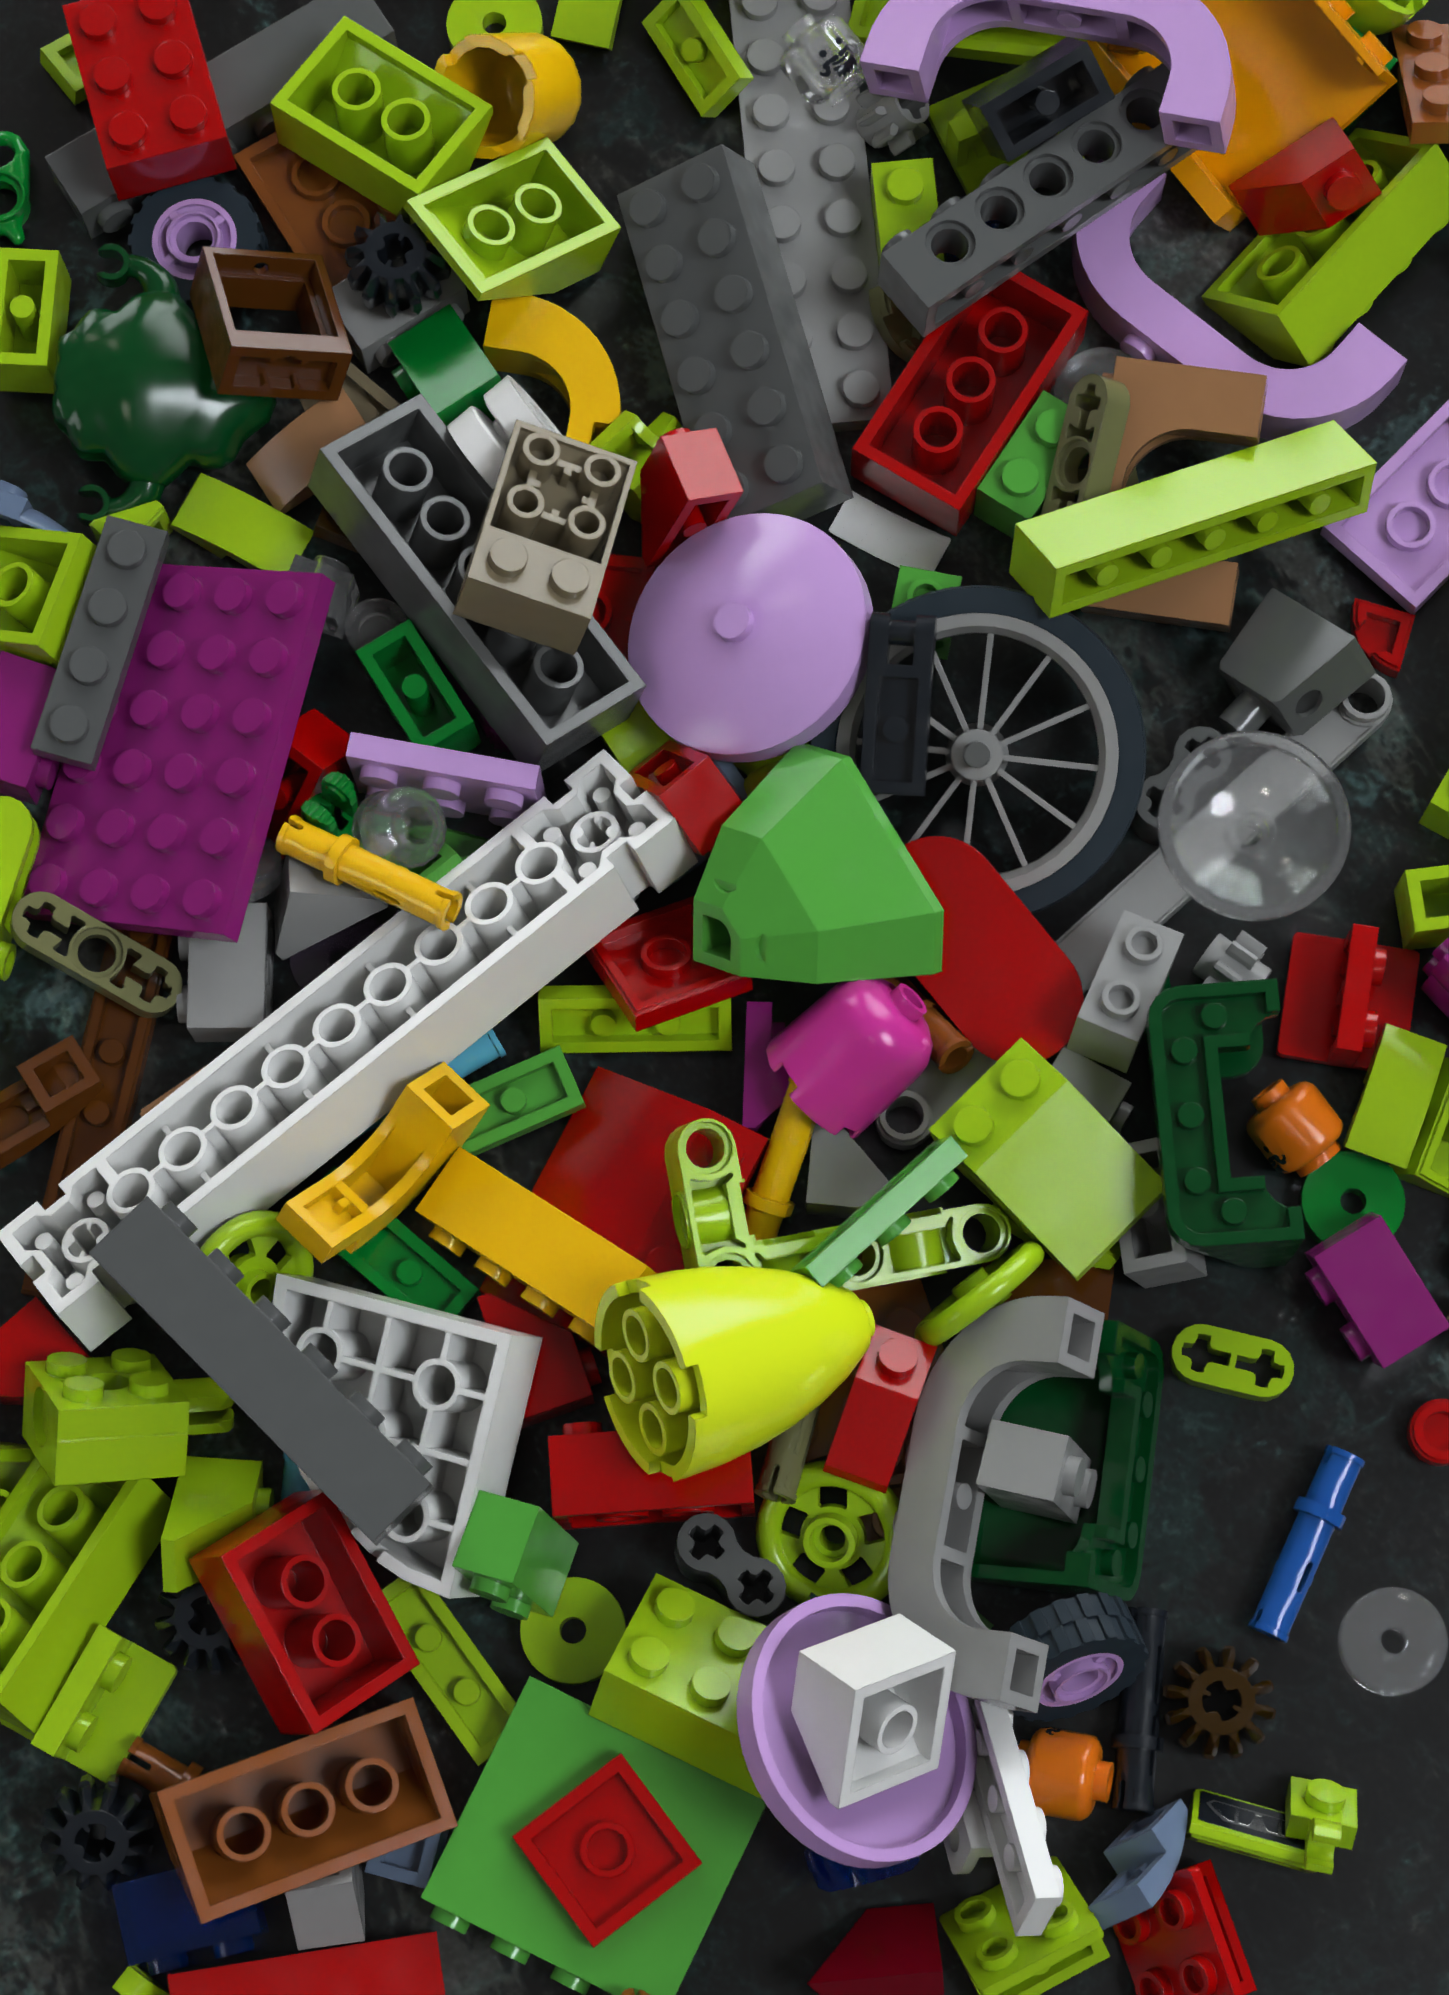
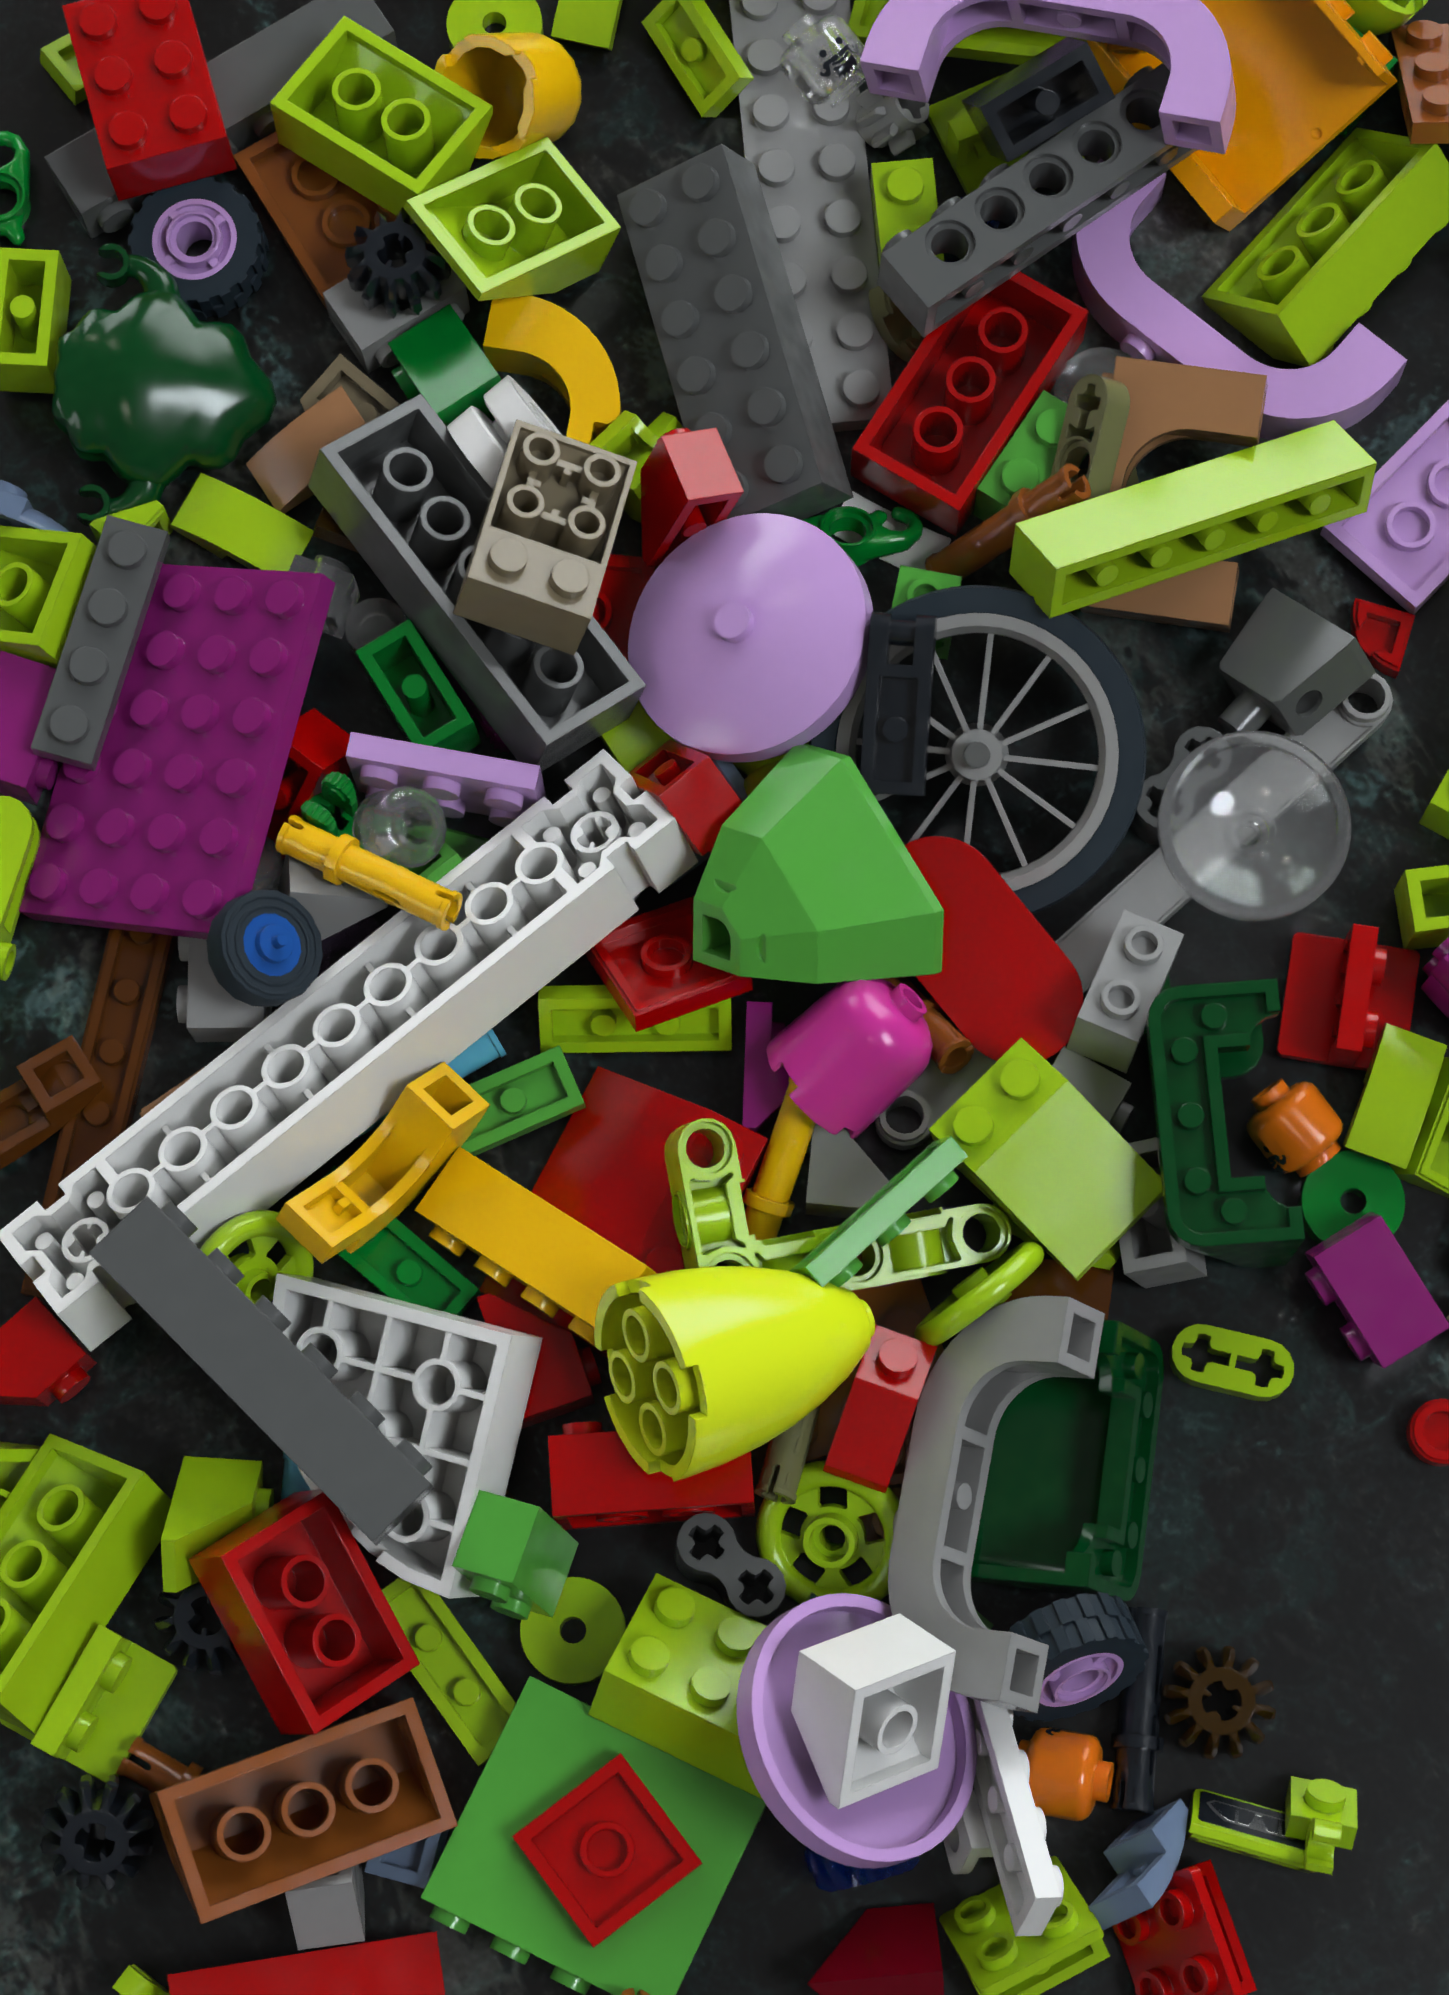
(47, 943): olive beam -> none
(116, 1416): lime brick -> none
(163, 1928): clear blue brick -> none
(264, 948): none -> black wheel
(270, 362): reddish brown window -> none
(876, 539): none -> green piece
(997, 532): none -> dark orange pin
(1036, 1472): light grey brick -> none
(1232, 960): light grey gear -> none
(1306, 184): red slope -> none
(1306, 1543): blue pin -> none
(1422, 1635): clear piece -> none

